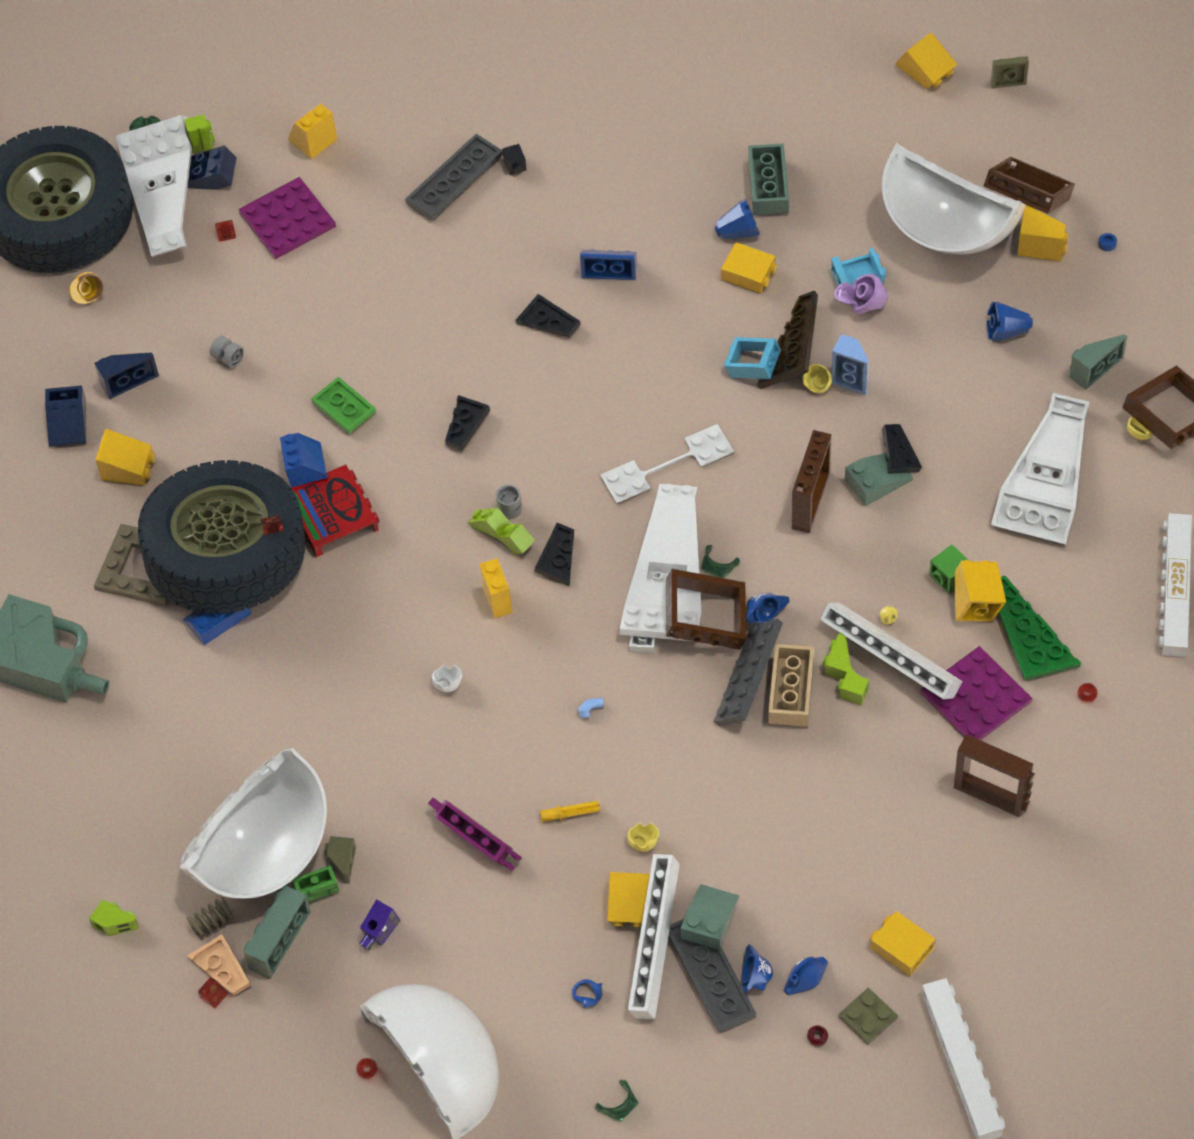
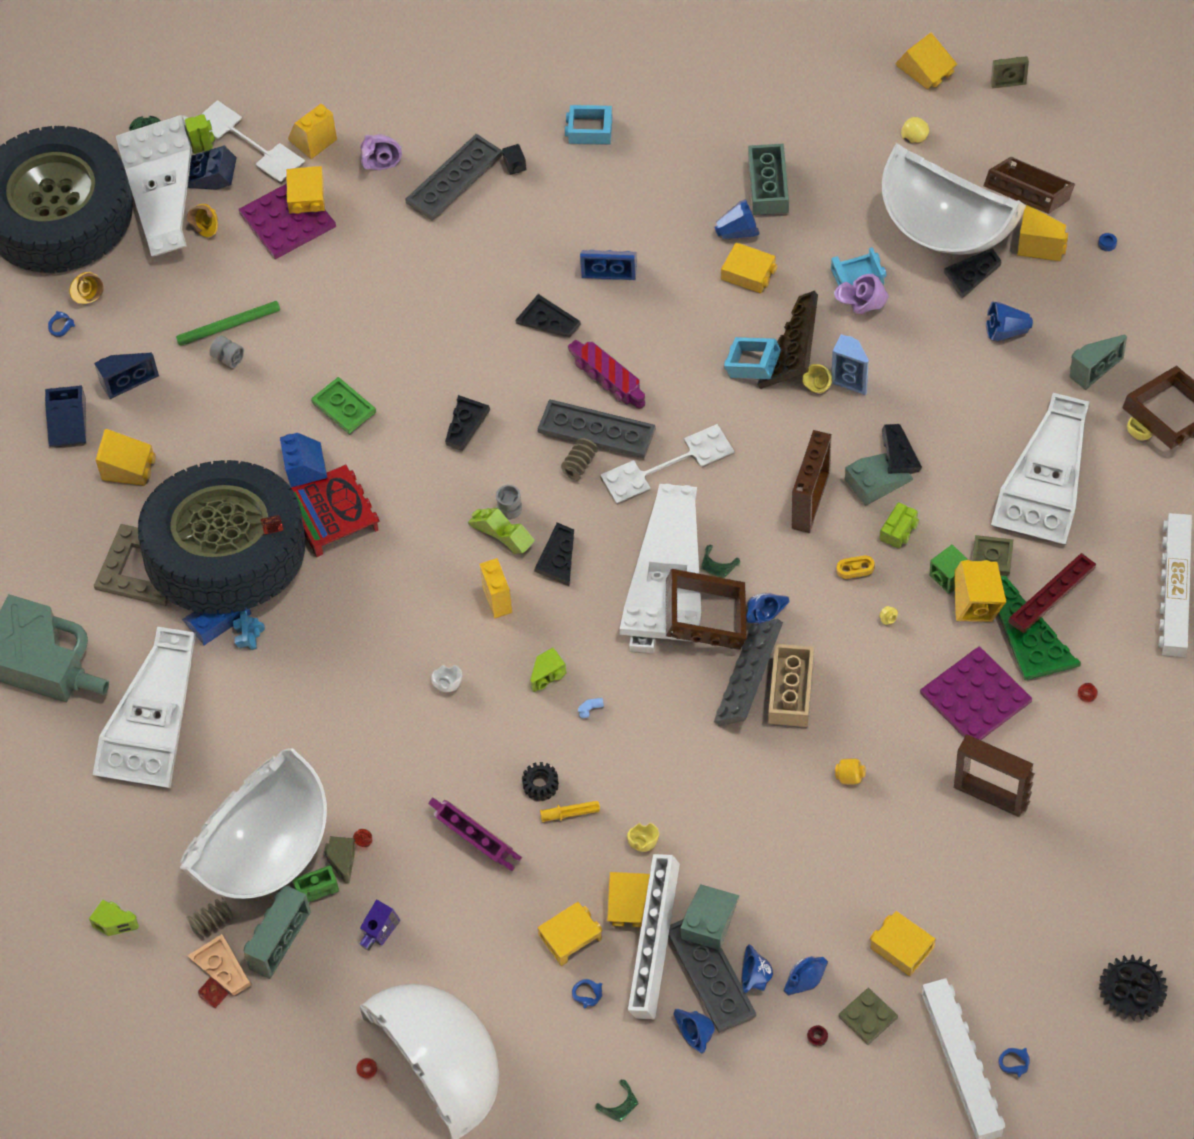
(69, 323): none -> blue piece
(143, 746): none -> white wing
(203, 219): none -> yellow piece
(225, 230): clear red slope -> none
(227, 323): none -> bright green axle
(250, 630): none -> dark azure hips
(274, 161): none -> white hinge
(305, 189): none -> yellow brick
(363, 838): none -> clear red plate
(380, 152): none -> lavender head
(543, 791): none -> black tyre
(547, 669): none -> lime slope
(569, 932): none -> yellow panel
(579, 458): none -> dark tan piece
(589, 136): none -> medium azure window
(602, 428): none -> dark grey plate
(608, 372): none -> magenta hinge
(695, 1028): none -> blue hat
(838, 665): lime arch -> none
(850, 771): none -> yellow head
(855, 566): none -> yellow plate
(891, 650): white brick -> none
(898, 525): none -> lime brick
(915, 130): none -> light yellow hair
(972, 271): none -> black wing
(994, 550): none -> olive plate
(1019, 1070): none -> blue piece
(1052, 593): none -> dark red plate
(1137, 971): none -> black gear

